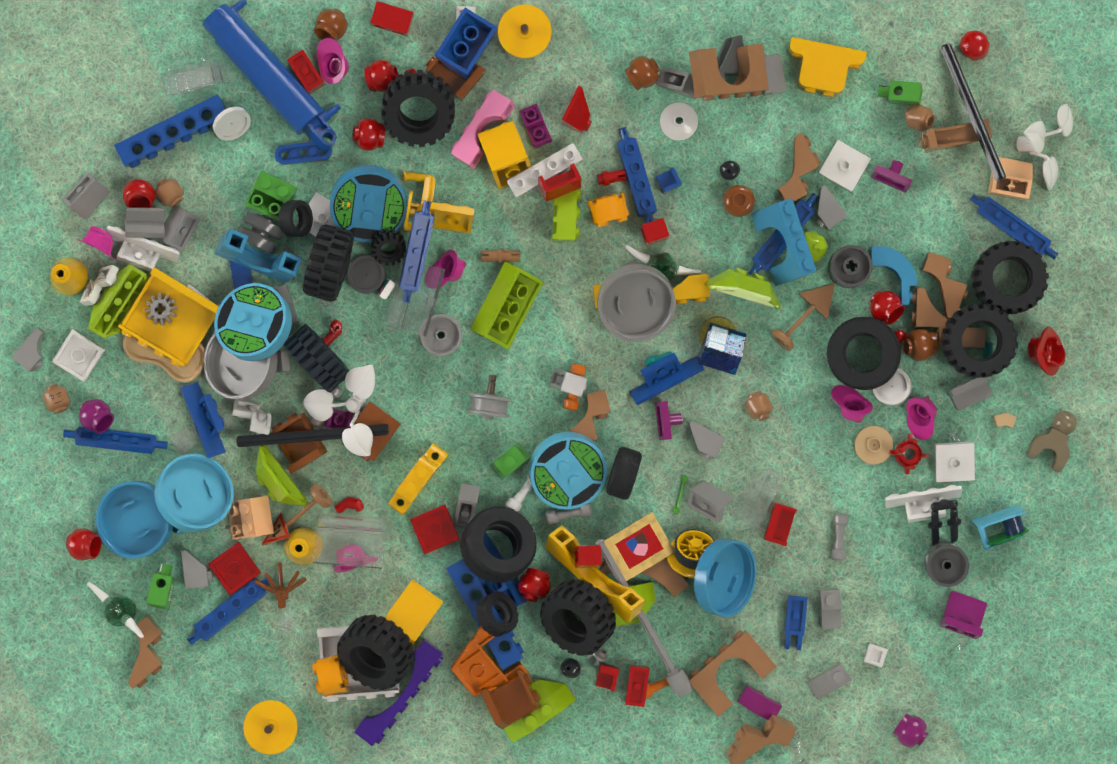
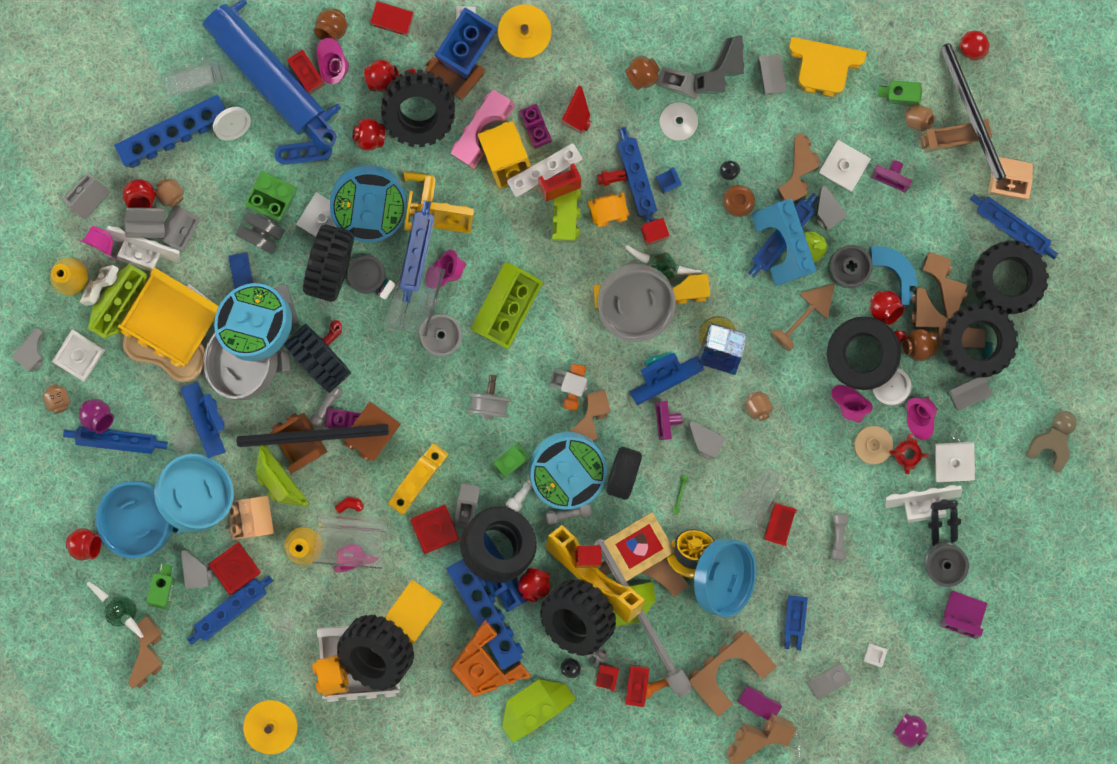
(165, 314): light grey gear -> none
(260, 420): white plate -> none
(279, 267): dark azure arch -> none
(280, 527): medium nougat piece -> none
(281, 592): dark orange plant -> none
(286, 218): black tyre -> none
(320, 402): white plant -> none
(372, 728): dark purple arch -> none
(388, 256): black tyre -> none
(486, 617): black tyre -> none
(500, 256): medium nougat pin -> none
(512, 700): dark orange panel -> none
(709, 83): medium nougat arch -> none
(709, 501): light grey panel -> none
(745, 286): lime wedge -> none
(830, 608): light grey arch -> none
(1004, 419): tan piece -> none
(1012, 525): piece -> none
(1034, 142): white plant -> none
(1047, 351): red hat -> none

